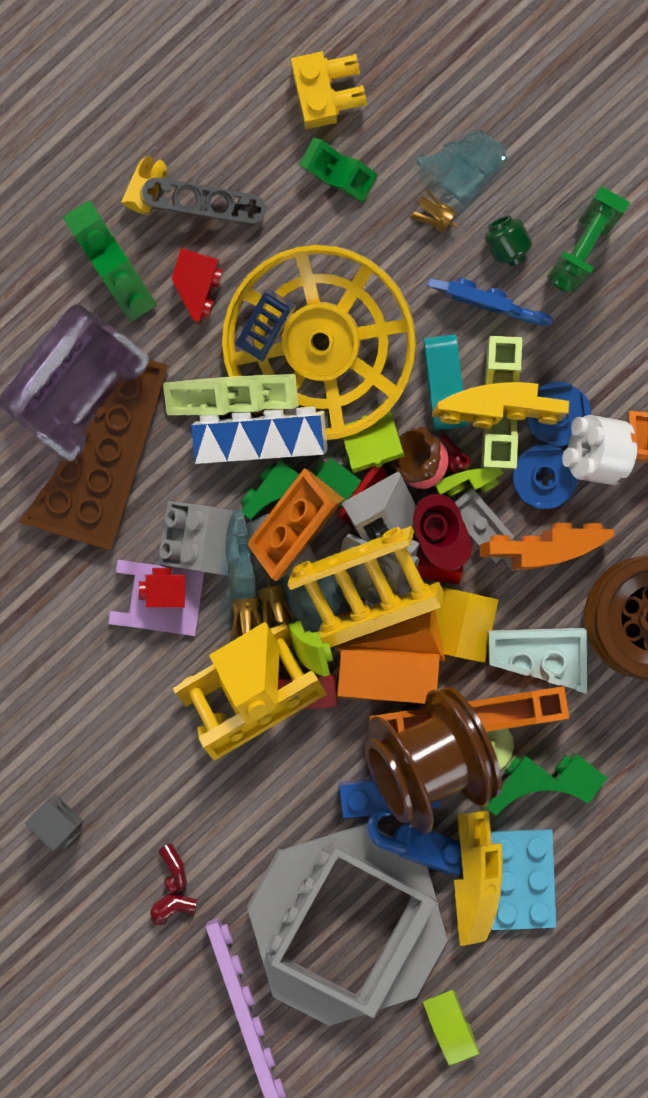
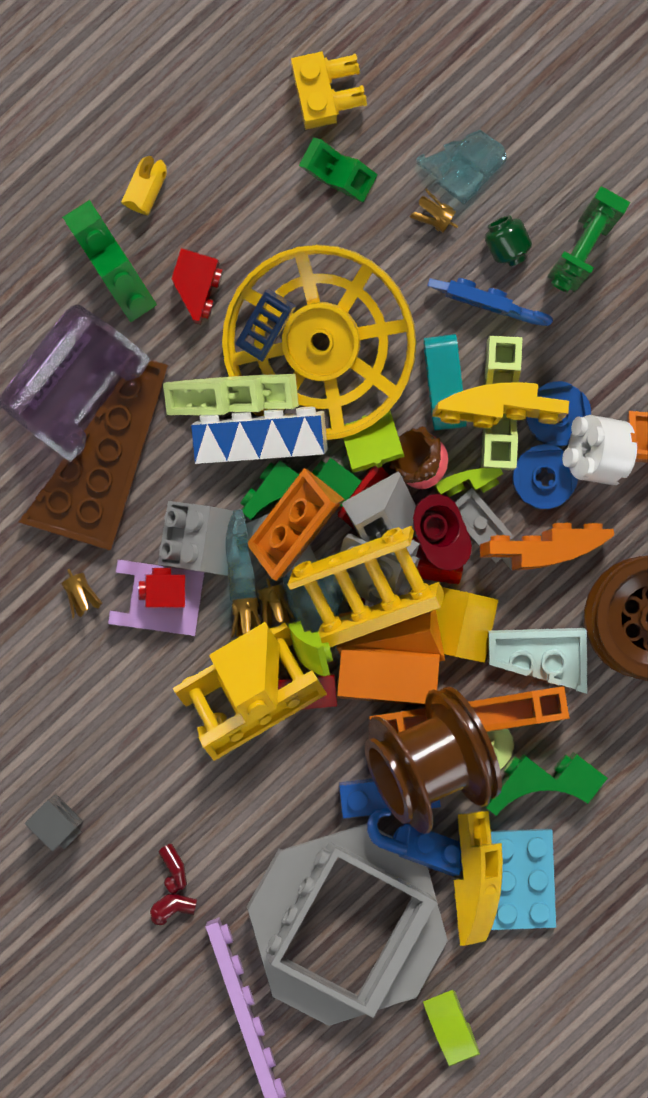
(77, 589): none -> pearl gold piece
(203, 198): dark grey beam -> none
(457, 460): dark red arm -> none

